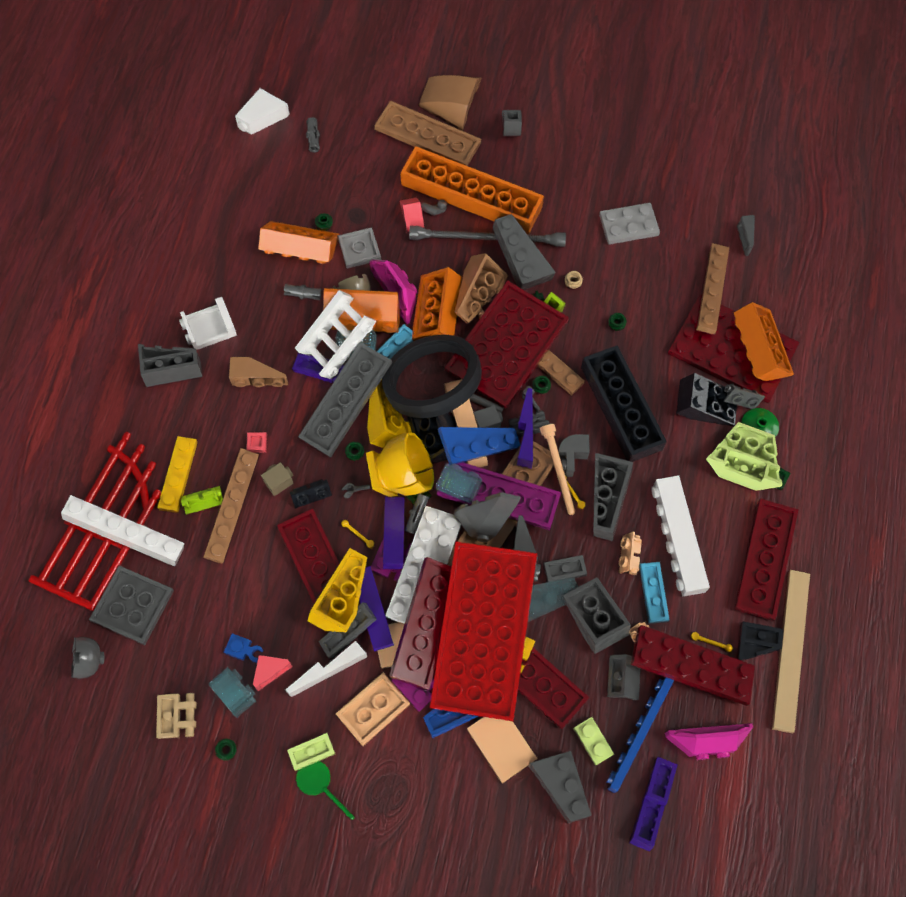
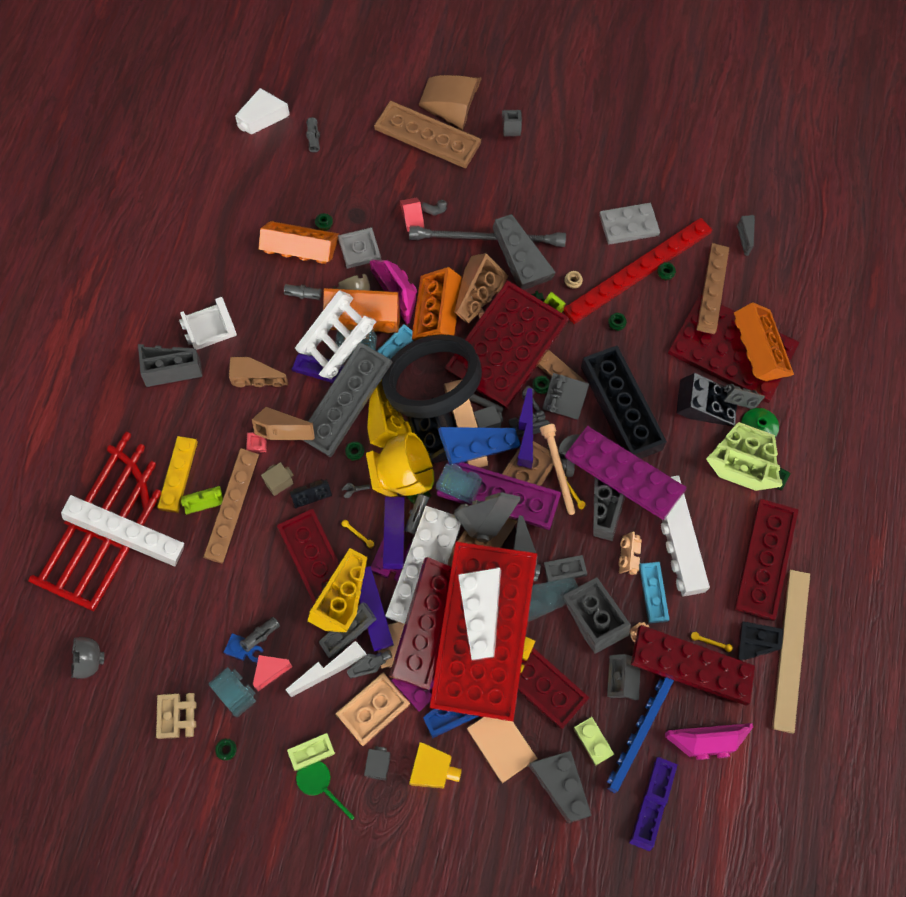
(131, 605): dark grey plate -> none
(259, 634): none -> dark grey pin
(281, 426): none -> medium nougat slope
(369, 664): none -> dark grey piece
(377, 763): none -> dark grey brick
(433, 768): none -> yellow torso
(470, 188): orange brick -> none
(480, 604): none -> white wedge
(565, 396): none -> dark grey hinge
(625, 472): none -> magenta plate
(637, 271): none -> red plate
(666, 267): none -> dark green plate

